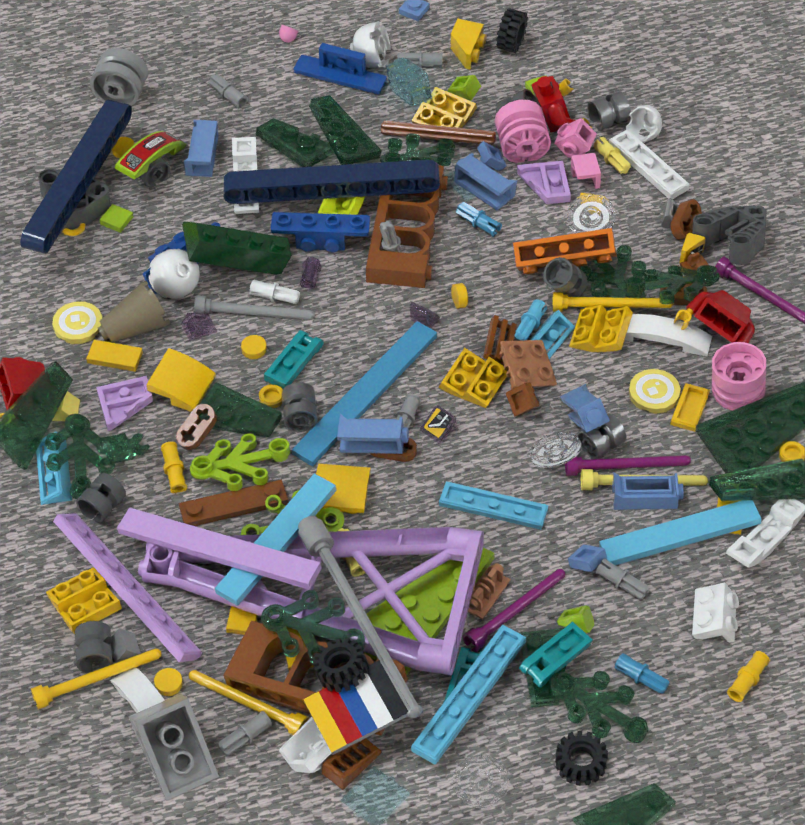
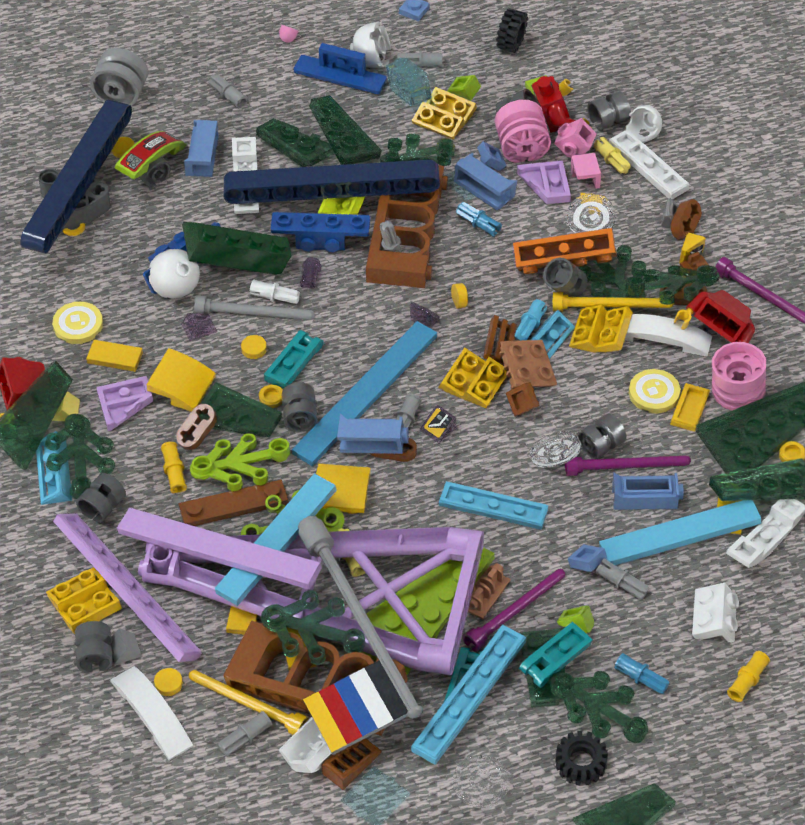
(45, 695): yellow piece -> none
(116, 218): lime tile -> none
(120, 448): clear green plate -> none
(133, 316): dark tan cone -> none
(174, 746): light grey slope -> none
(345, 675): black tyre -> none
(438, 132): dark orange axle -> none
(466, 41): yellow slope -> none
(588, 409): medium blue window -> none
(591, 479): light yellow piece -> none
(741, 224): dark grey connector -> none

